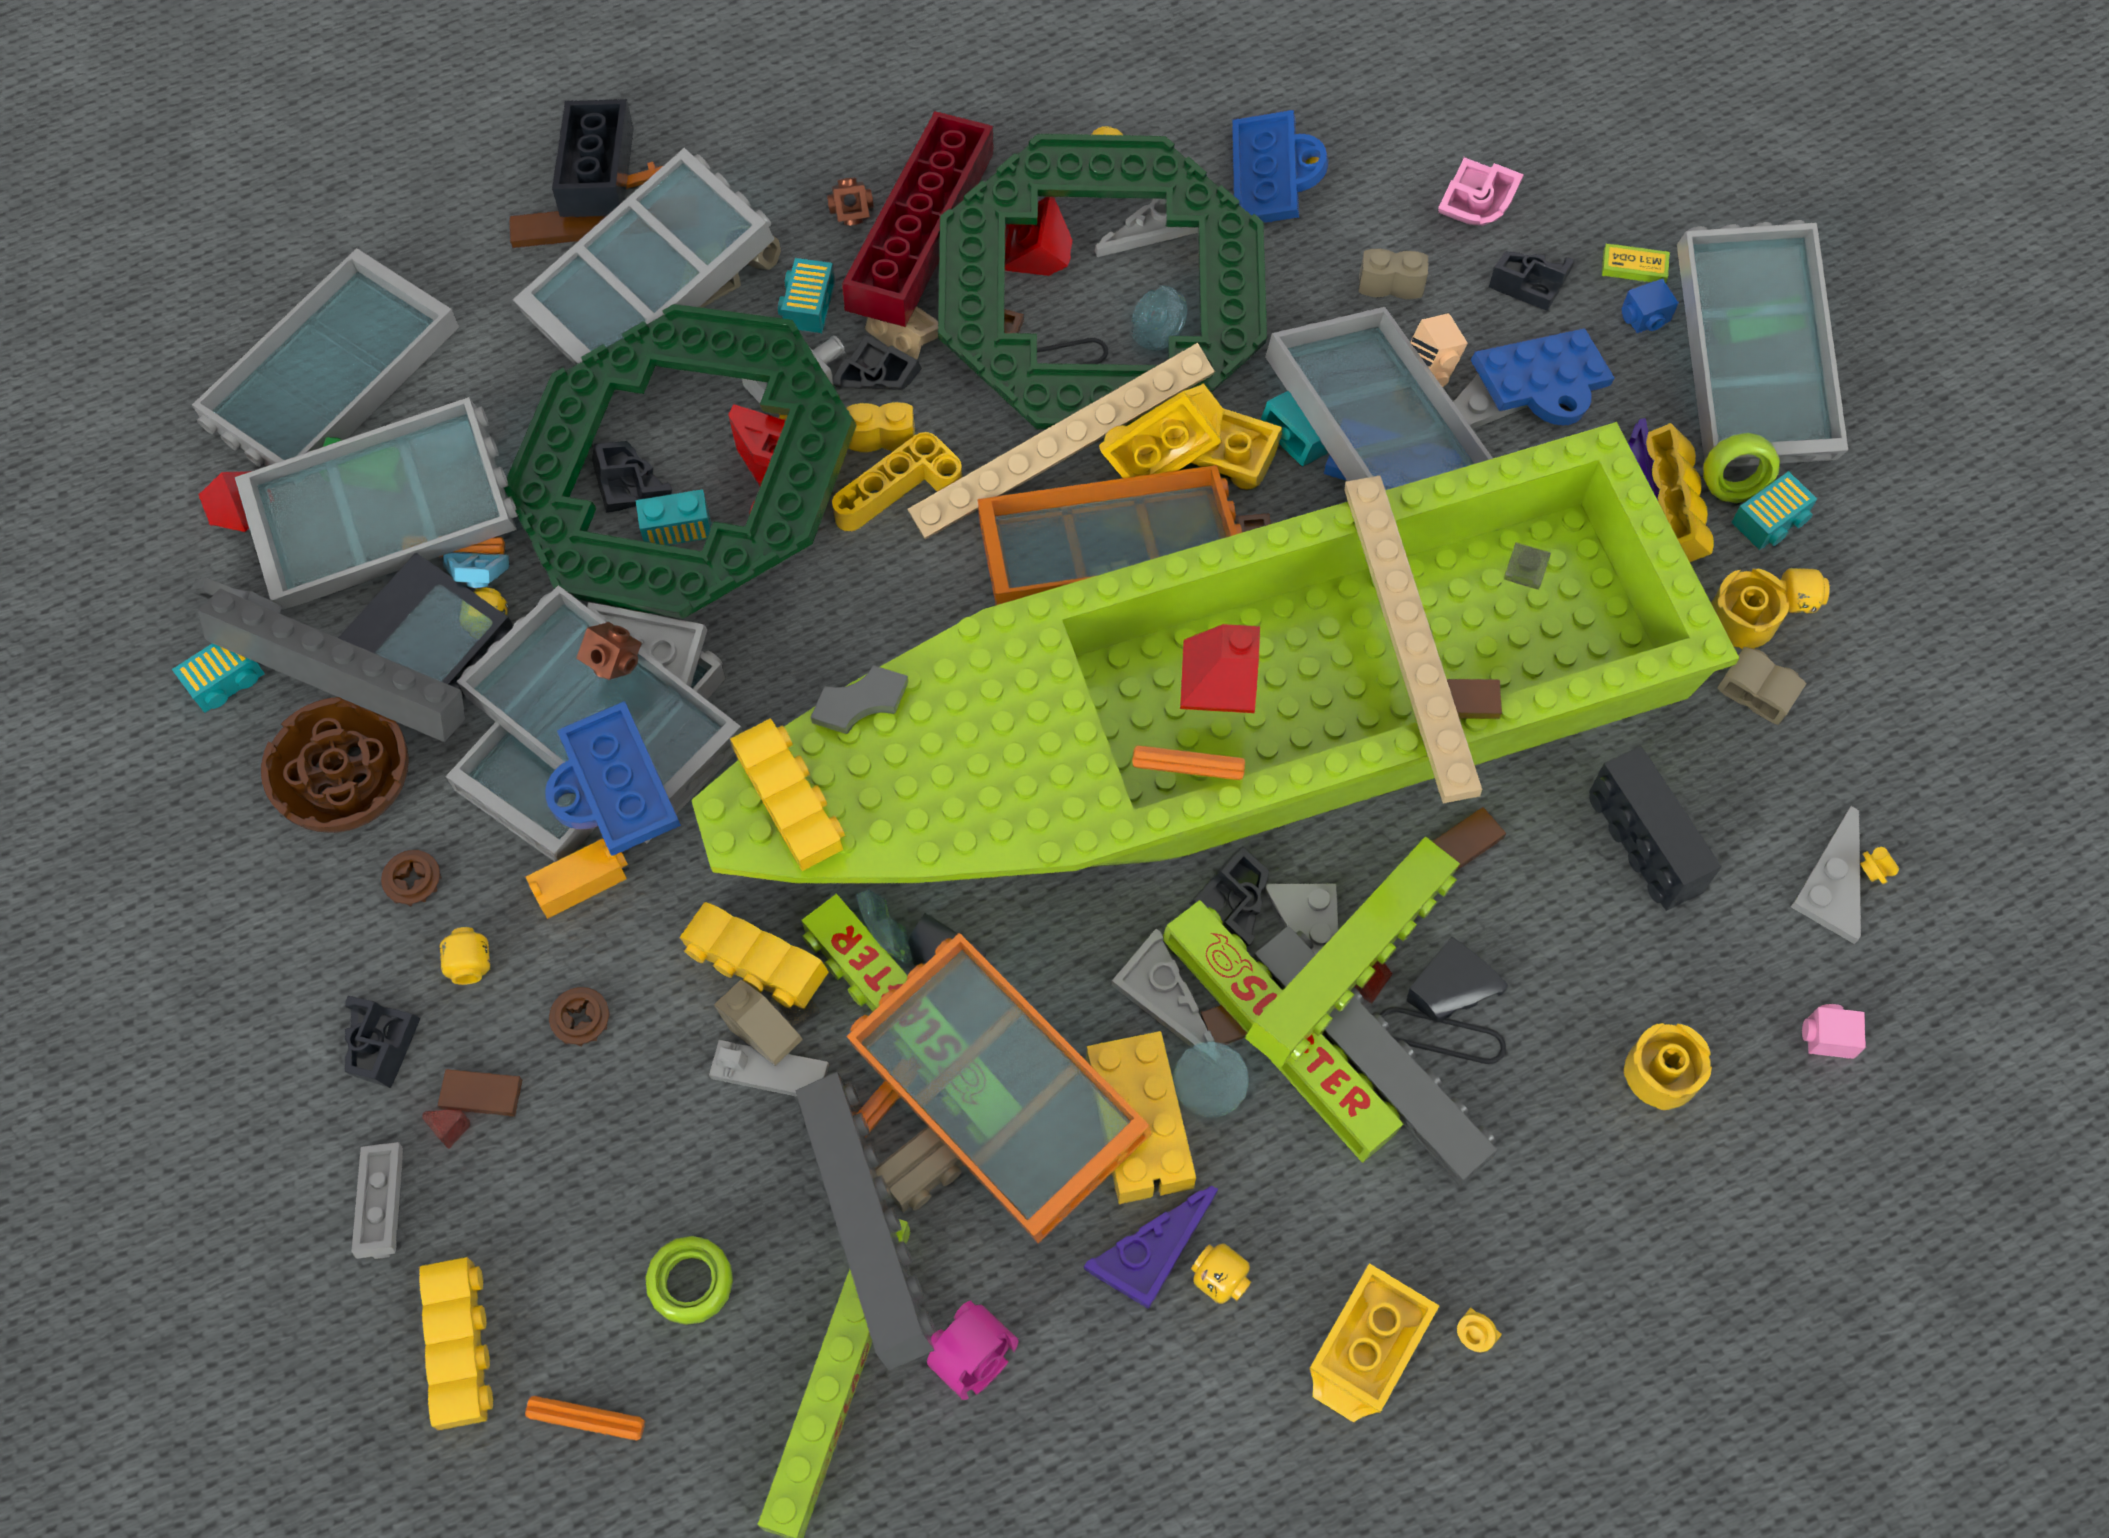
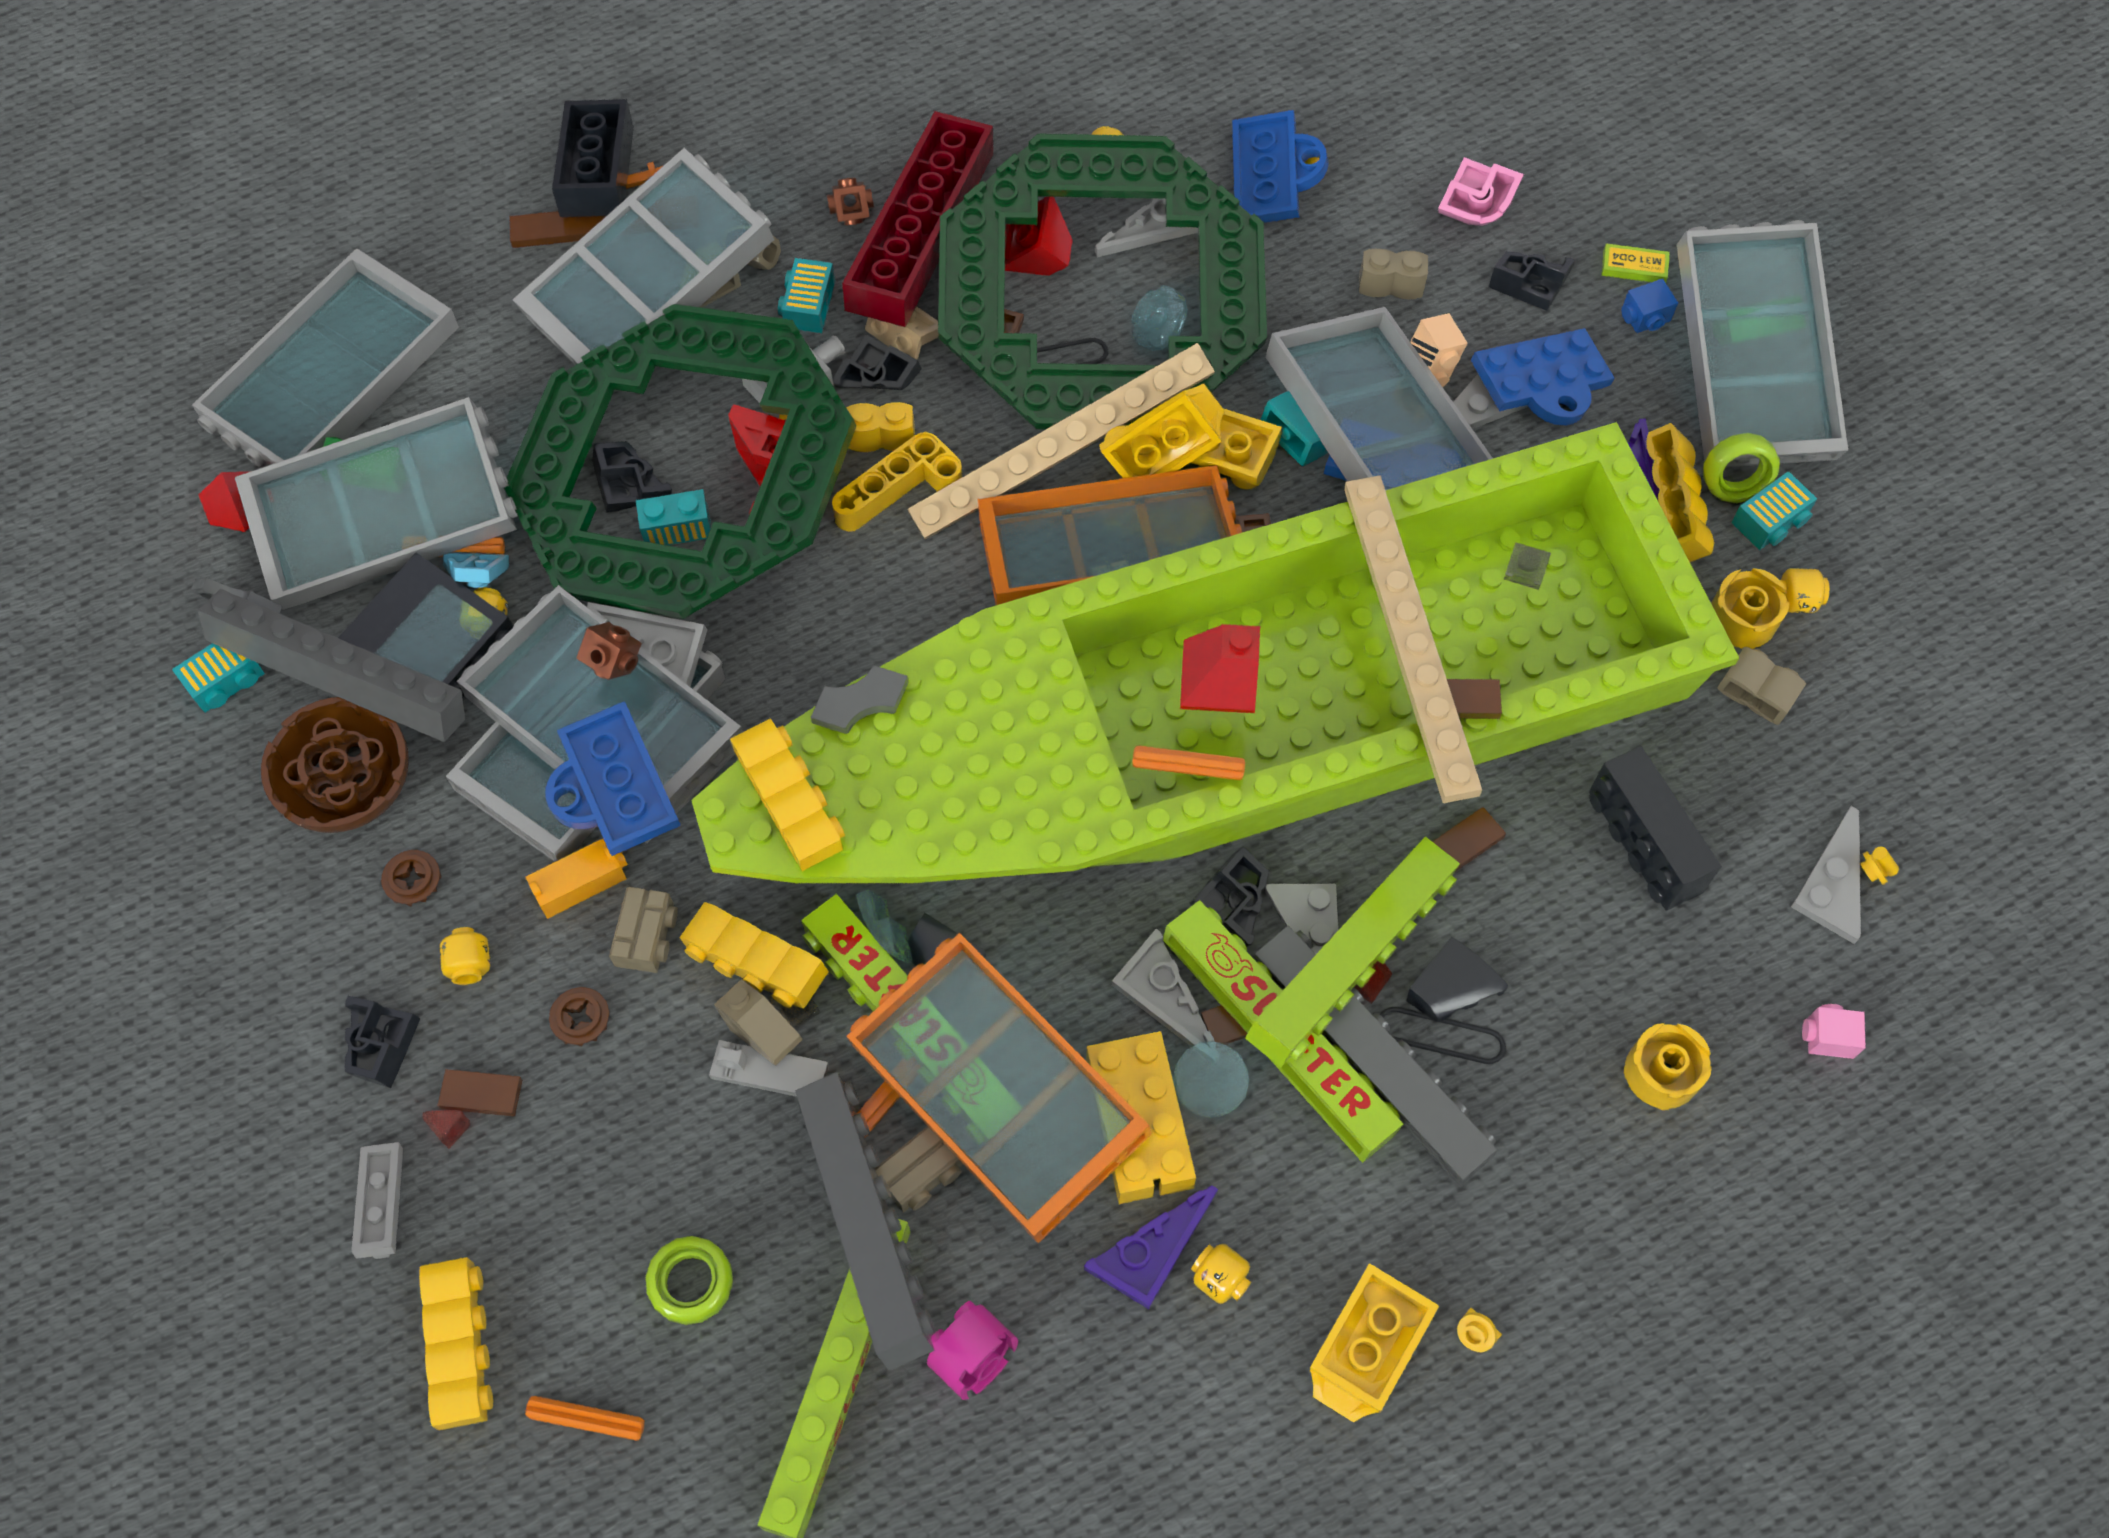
(643, 930): none -> dark tan brick

